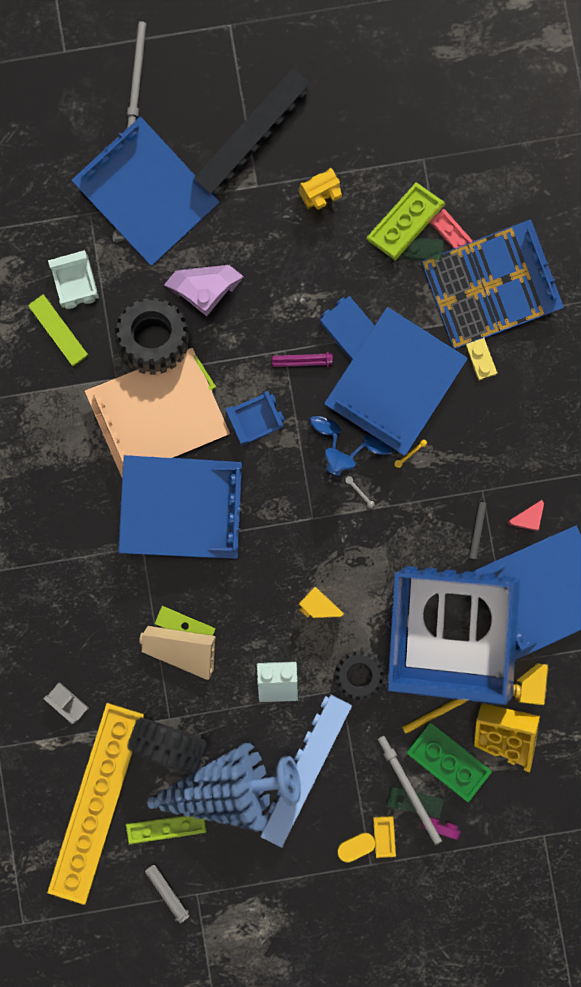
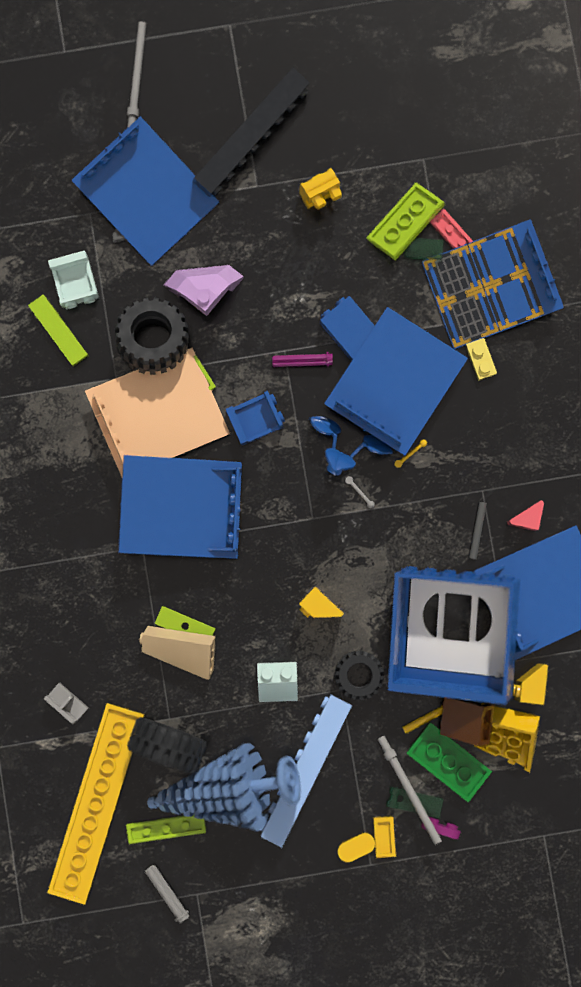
(467, 721): none -> reddish brown panel

